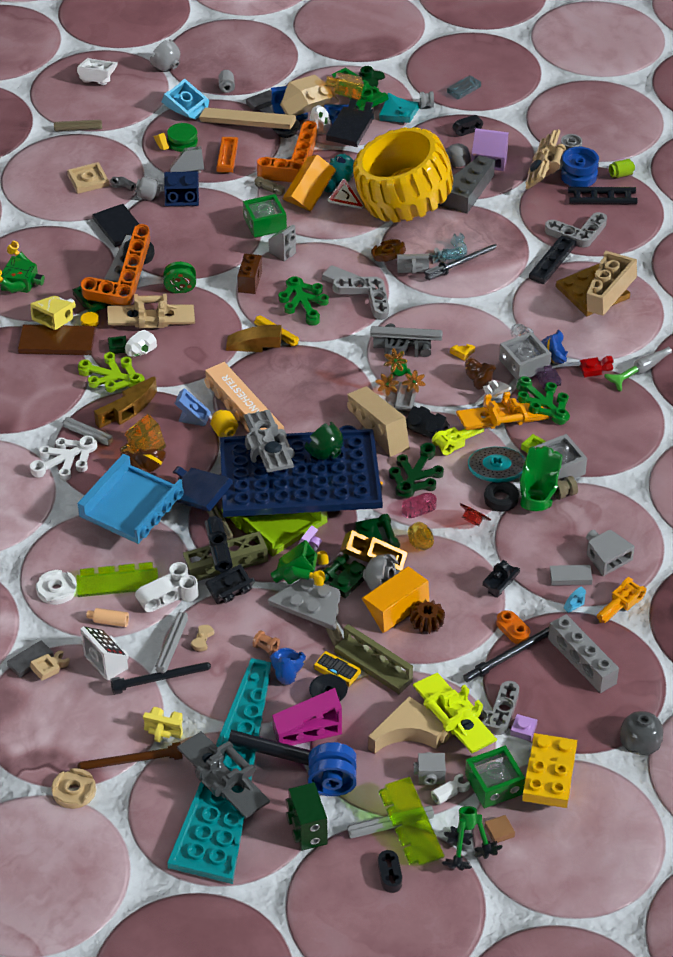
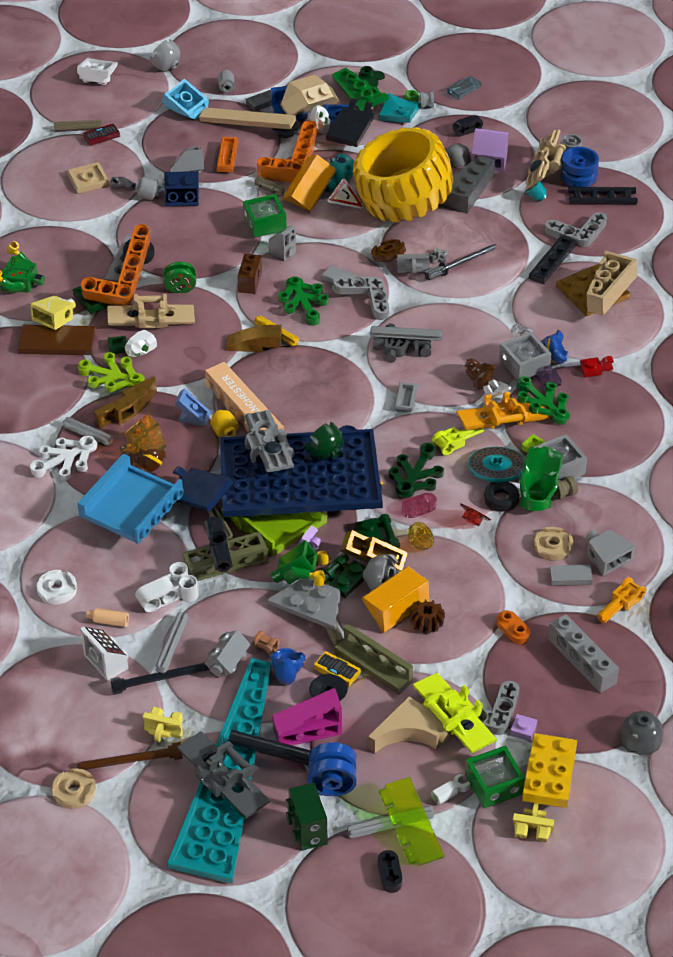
(21, 663): flat silver tile -> none
(48, 666): tan plate -> none
(89, 319): yellow tile -> none
(101, 134): none -> tile
(112, 582): clear neon green windscreen -> none
(116, 223): black tile -> none
(161, 141): yellow tile -> none
(182, 136): green head -> none
(199, 643): tan piece -> none
(227, 653): none -> light grey brick
(230, 583): black bracket -> none
(352, 85): clear yellow torso -> none
(385, 420): tan wedge -> none
(399, 368): clear orange plant -> none
(412, 95): none -> bright green plate
(424, 422): black bracket -> none
(430, 768): light grey brick -> none
(458, 252): clear light blue piece -> none
(462, 352): yellow tile -> none
(467, 820): plant -> none
(484, 667): black bar -> none
(499, 829): medium nougat tile -> none
(500, 578): black hips -> none
(534, 821): none -> light yellow hips
(537, 192): none -> teal hat
(553, 552): none -> tan tile
(575, 600): medium azure tile -> none
(621, 168): lime brick -> none
(640, 366): piece -> none

